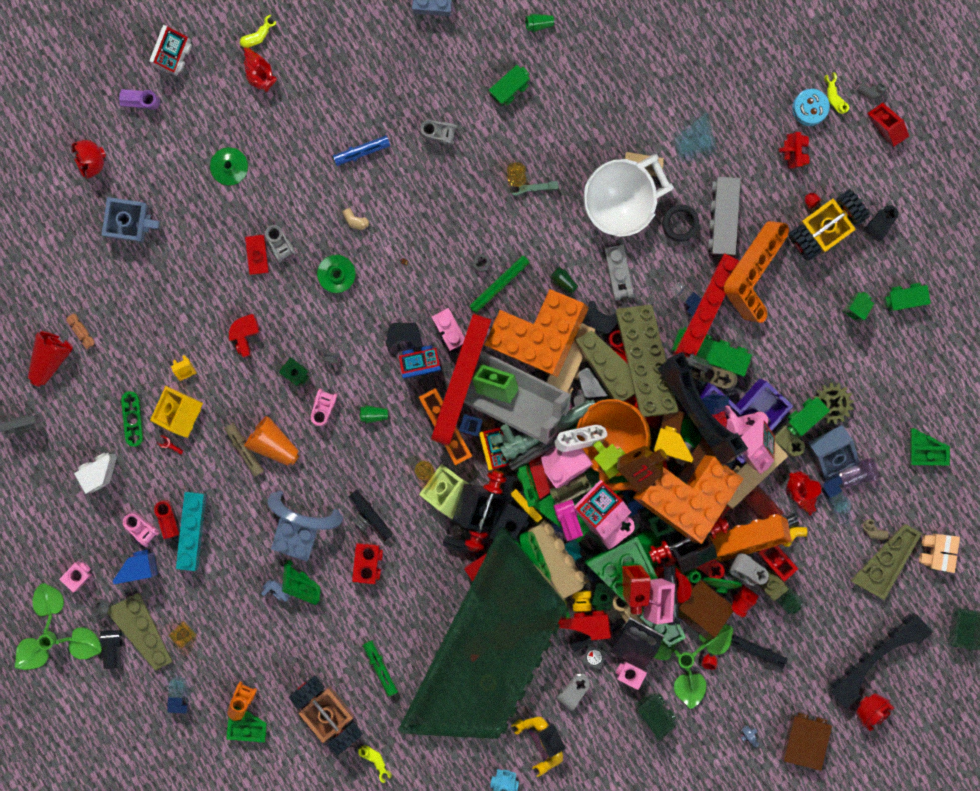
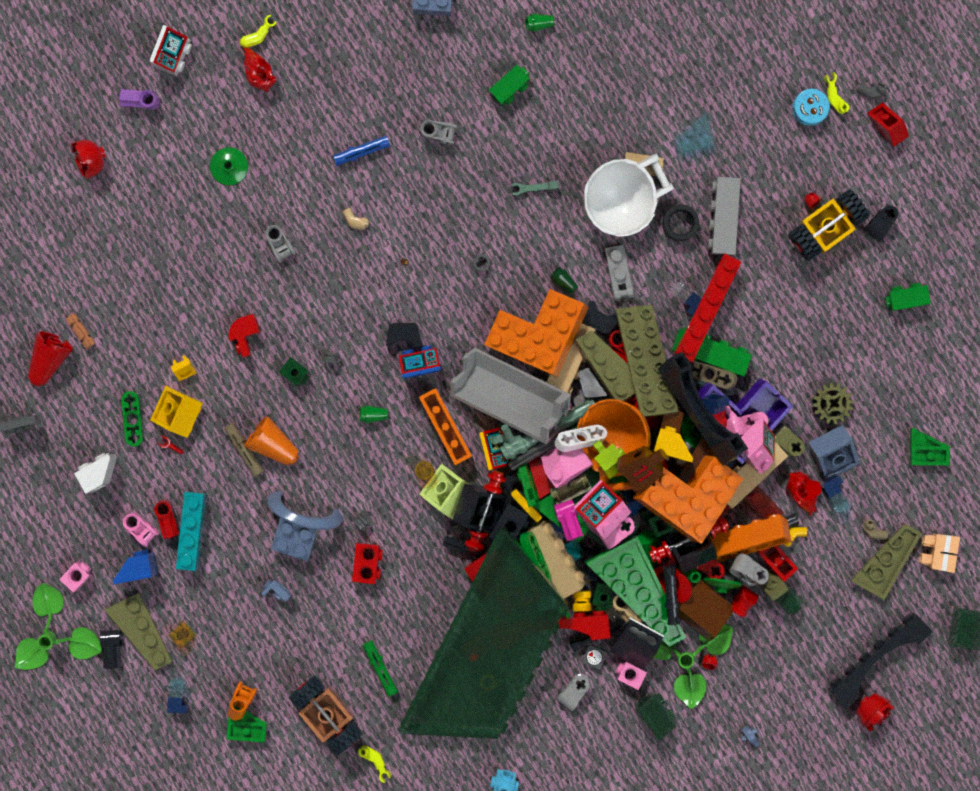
(100, 608): dark grey tile -> none
(138, 222): sand blue hinge -> none
(256, 254): red plate -> none
(300, 585): green wing -> none
(323, 406): bright pink piece -> none
(329, 266): green dish -> none
(369, 513): black pin -> none
(446, 323): bright pink piece -> none
(461, 379): red beam -> none
(470, 426): dark blue leg -> none
(495, 383): bright green brick -> none
(499, 284): green axle -> none
(516, 174): clear yellow wheel -> none
(546, 740): torso -> none
(636, 587): red torso -> none
(660, 602): bright pink piece -> none
(698, 363): dark grey axle -> none
(751, 267): orange beam -> none
(766, 655): black pin -> none
(793, 150): red hips -> none
(806, 741): reddish brown brick -> none
(807, 417): green brick -> none
(859, 307): green slope -> none
(864, 472): clear purple piece -> none

